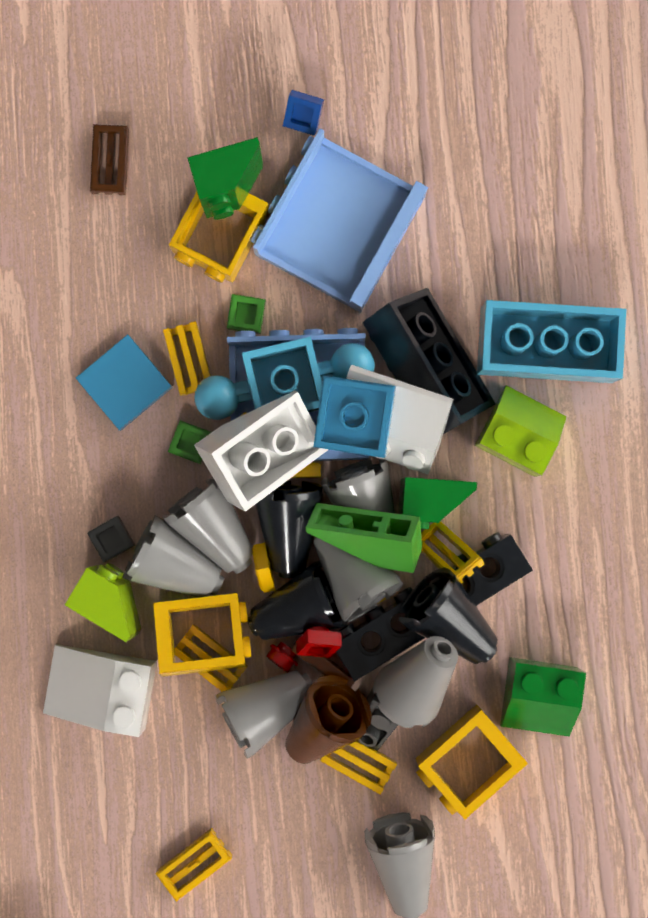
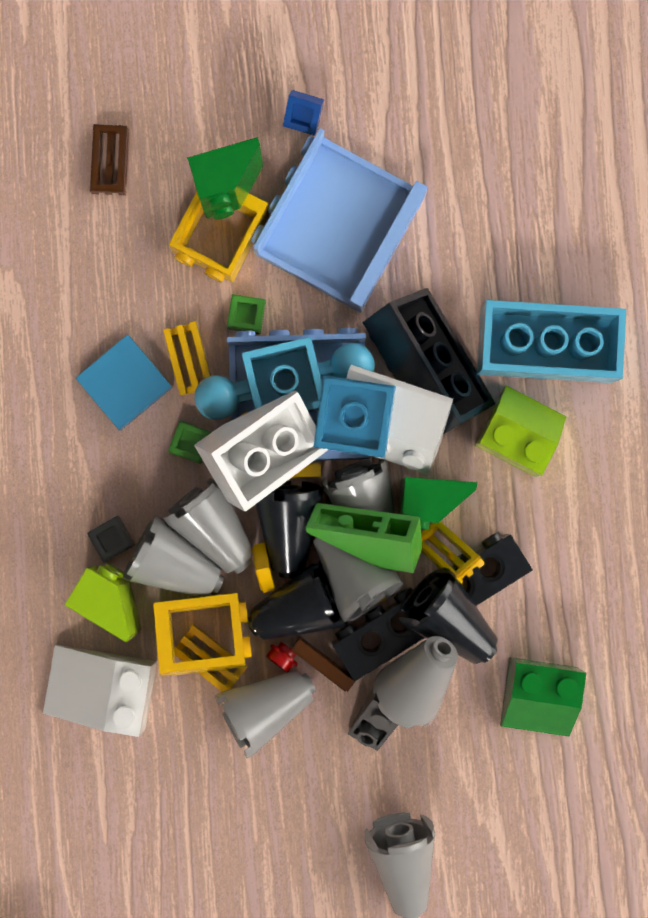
(217, 846): yellow tile -> none
(318, 642): red plate -> none
(327, 720): reddish brown cone -> none
(383, 776): yellow tile -> none
(449, 739): yellow window -> none

